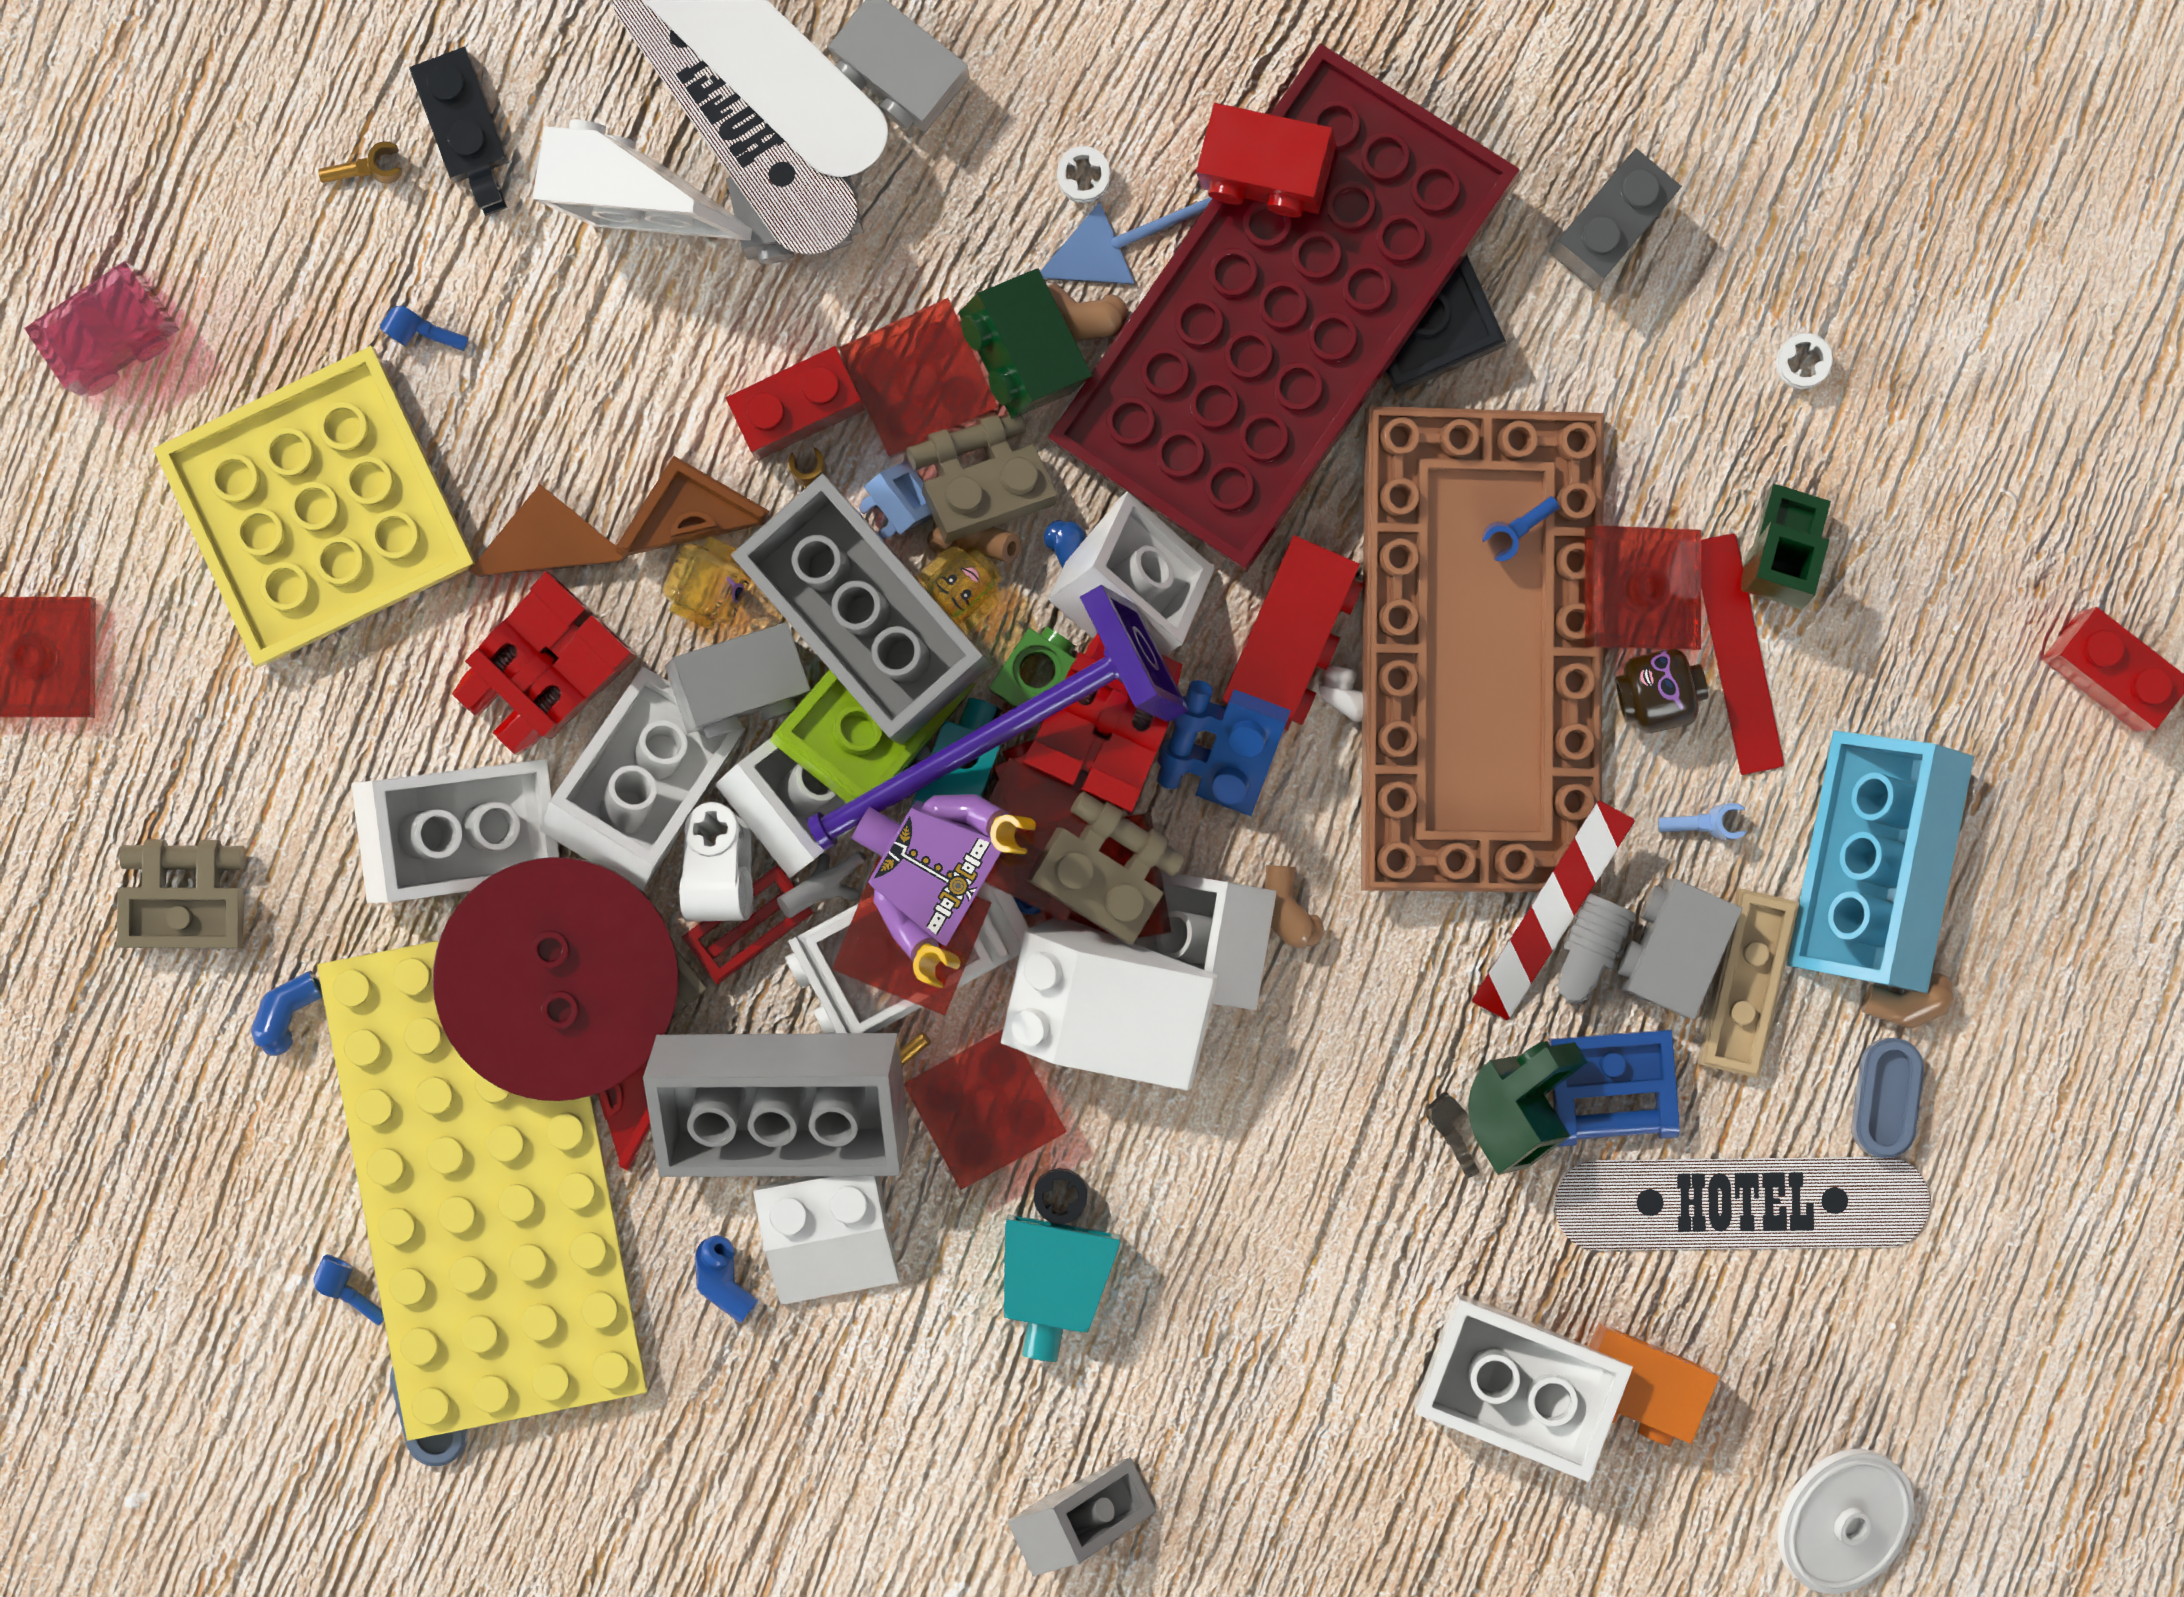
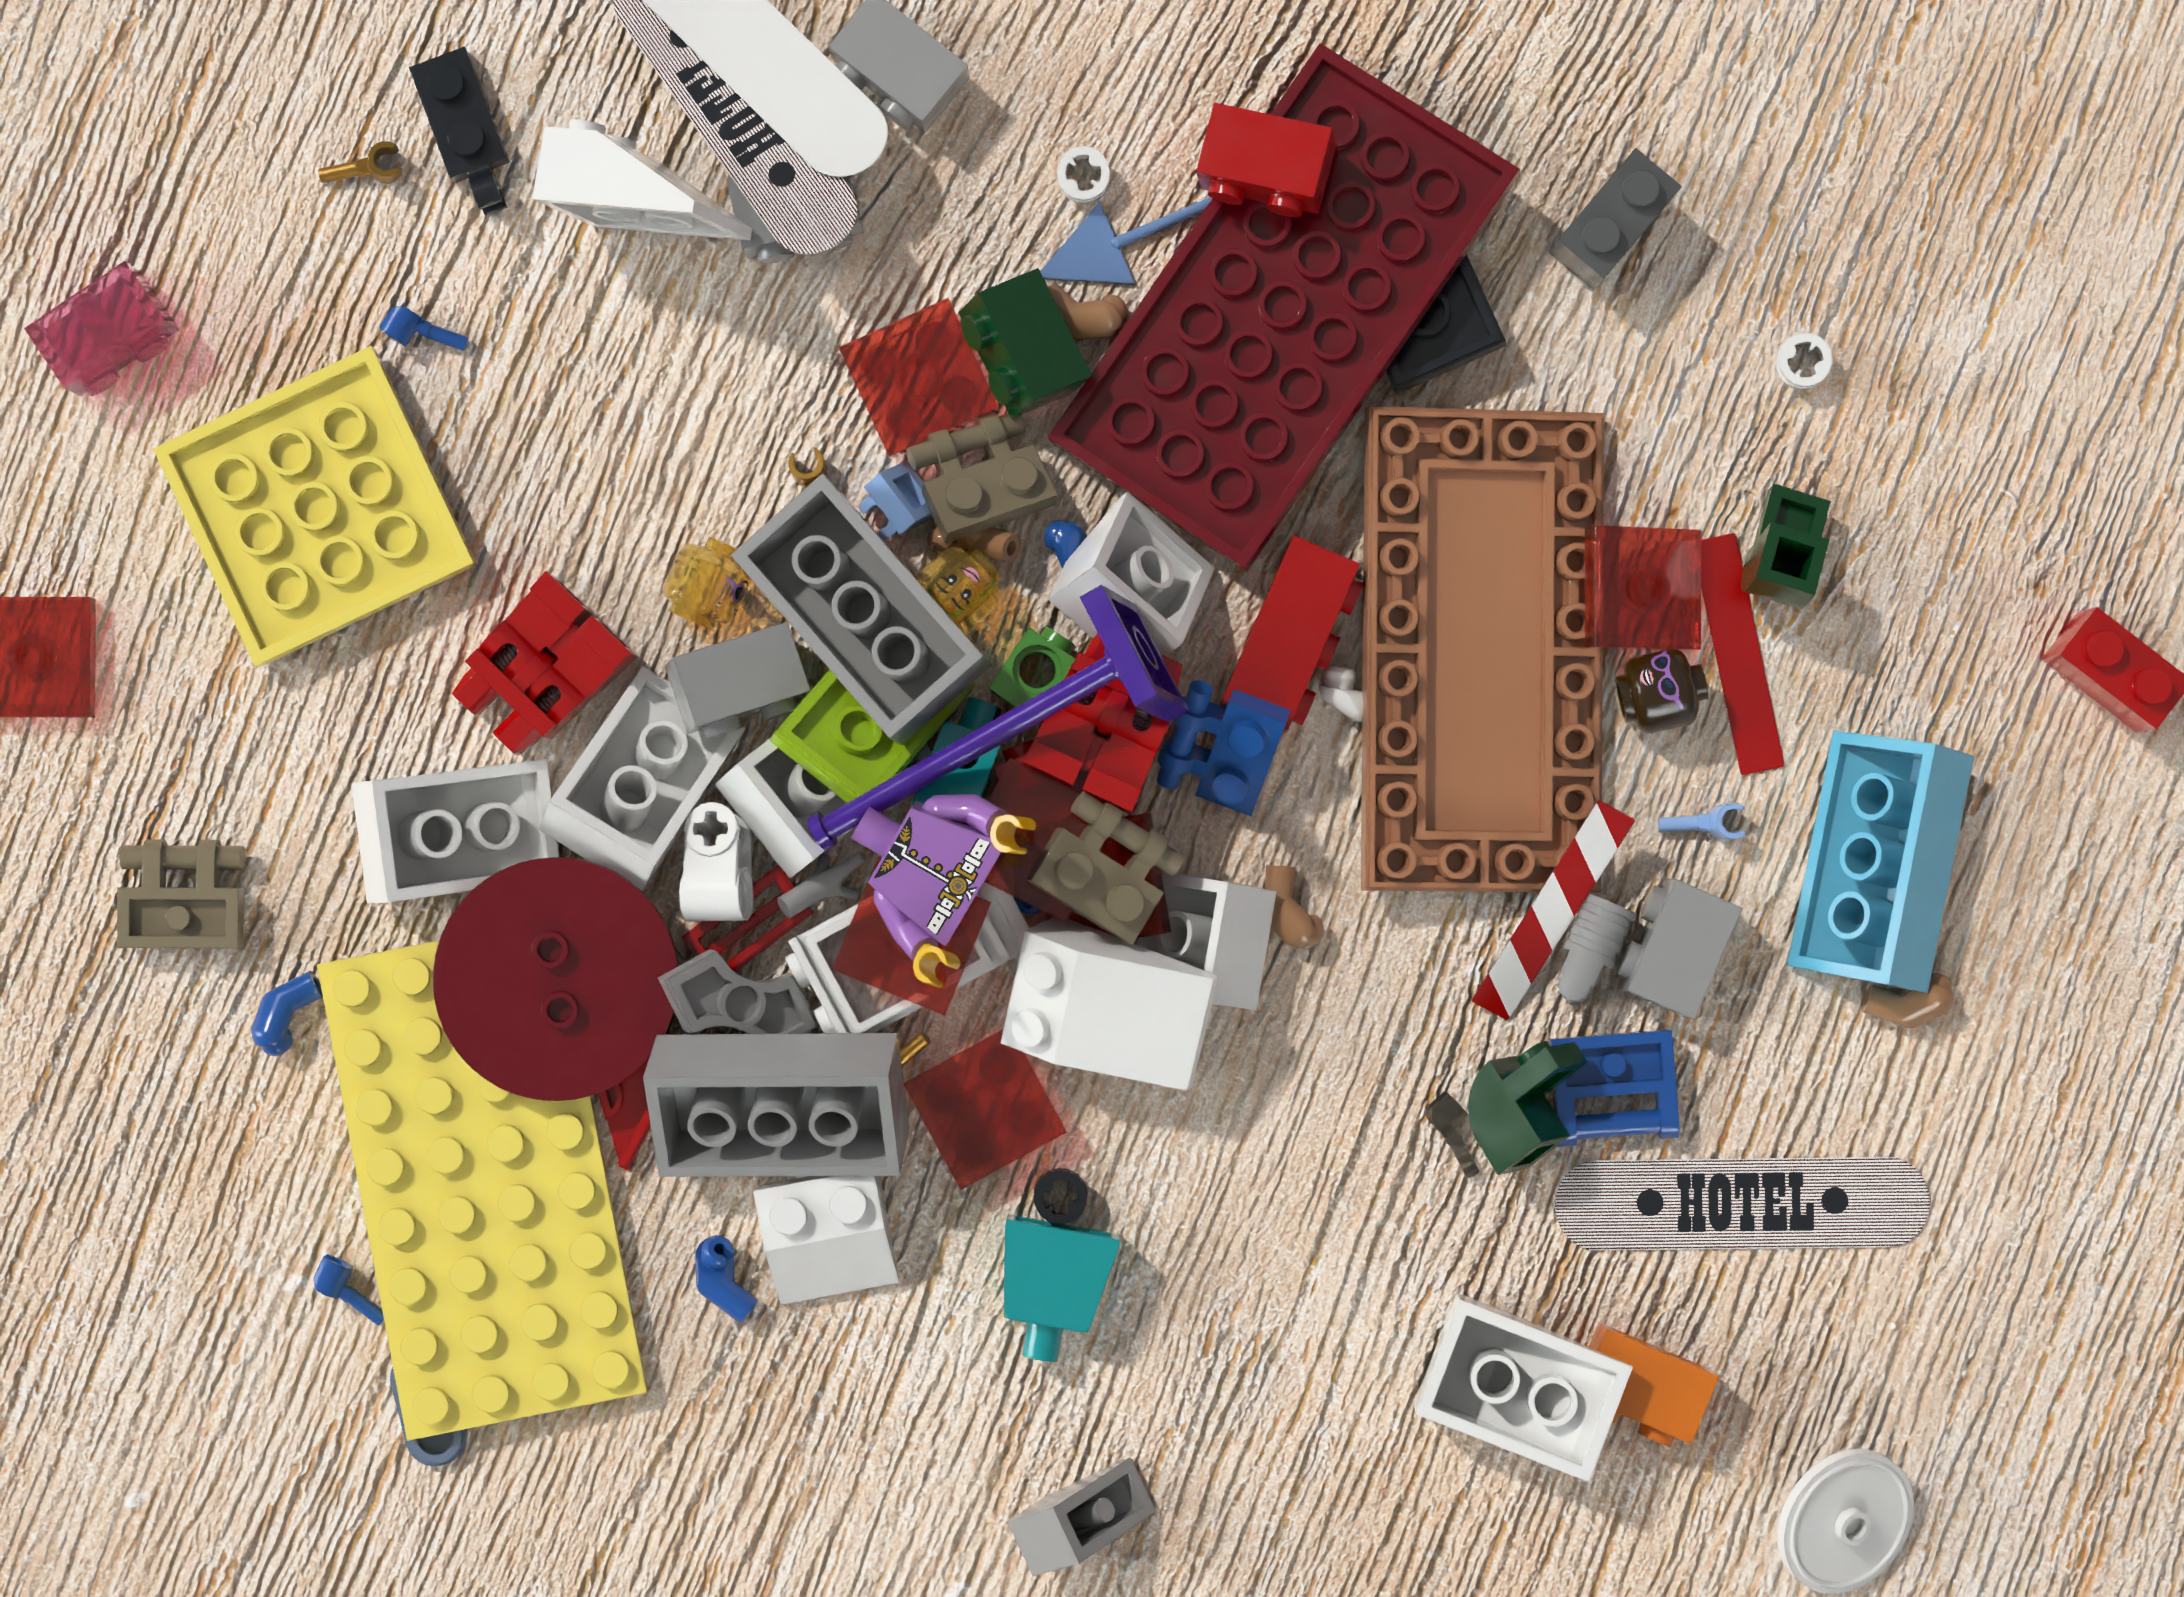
(543, 538): dark orange tile -> none
(687, 508): dark orange tile -> none
(711, 994): none -> light grey tile
(795, 403): red brick -> none
(1520, 526): blue hand -> none
(1748, 984): tan tile -> none
(1887, 1097): sand blue tile -> none

